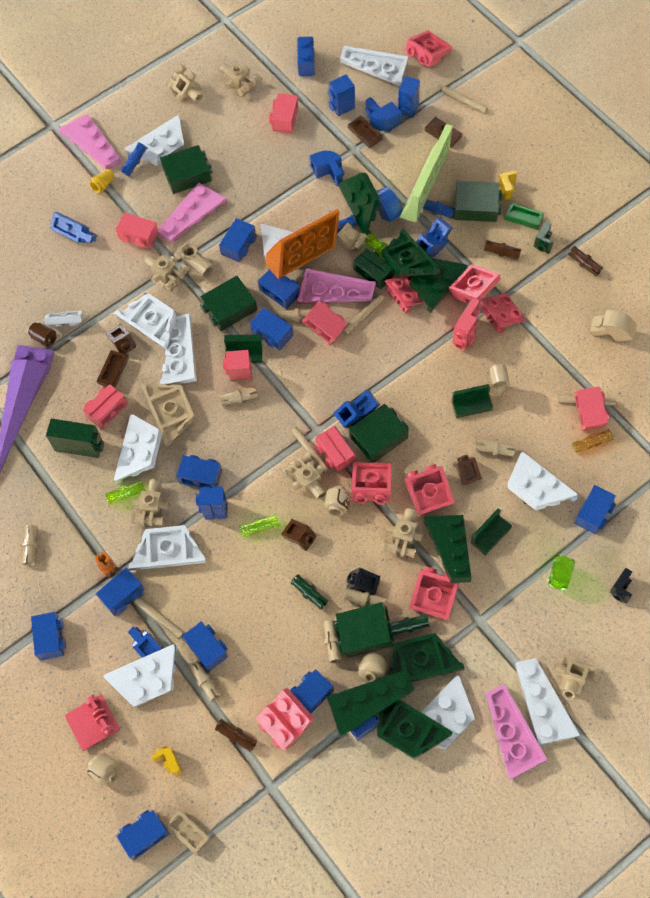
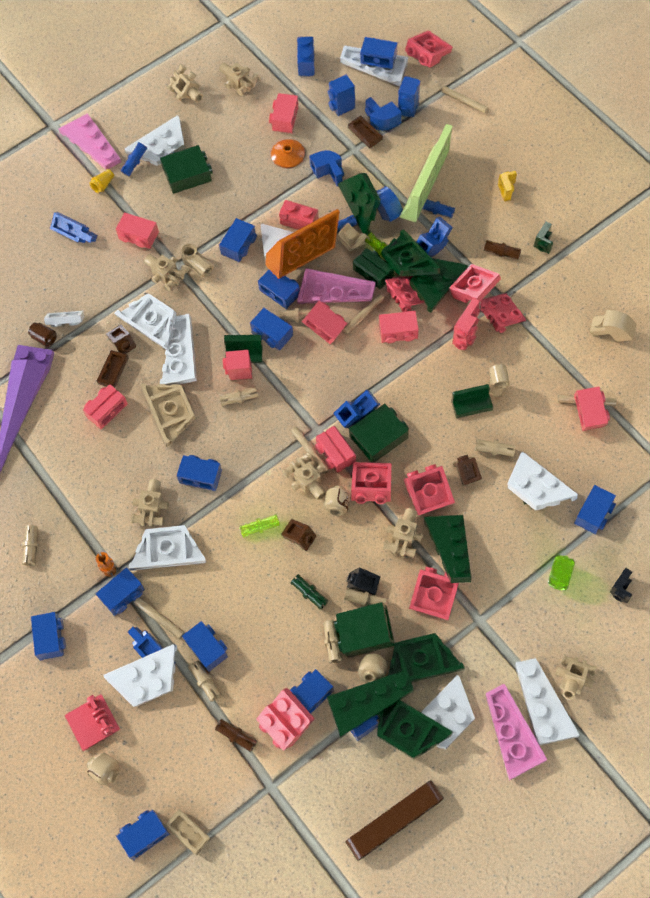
(74, 438): dark green brick -> none
(124, 492): clear neon green pin -> none
(138, 449): white wing -> none
(171, 762): yellow bracket -> none
(190, 212): bright pink wing -> none
(212, 502): blue brick -> none
(228, 303): dark green brick -> none
(289, 158): none -> orange dish
(297, 215): none -> coral brick
(378, 52): none -> blue brick
(394, 820): none -> reddish brown beam
(398, 327): none -> coral brick
(410, 624): dark green pin -> none
(435, 128): reddish brown plate -> none
(477, 201): dark green brick -> none
(490, 532): dark green panel -> none
(524, 216): green tile -> none
(585, 261): reddish brown pin -> none
(592, 441): clear yellow pin -> none

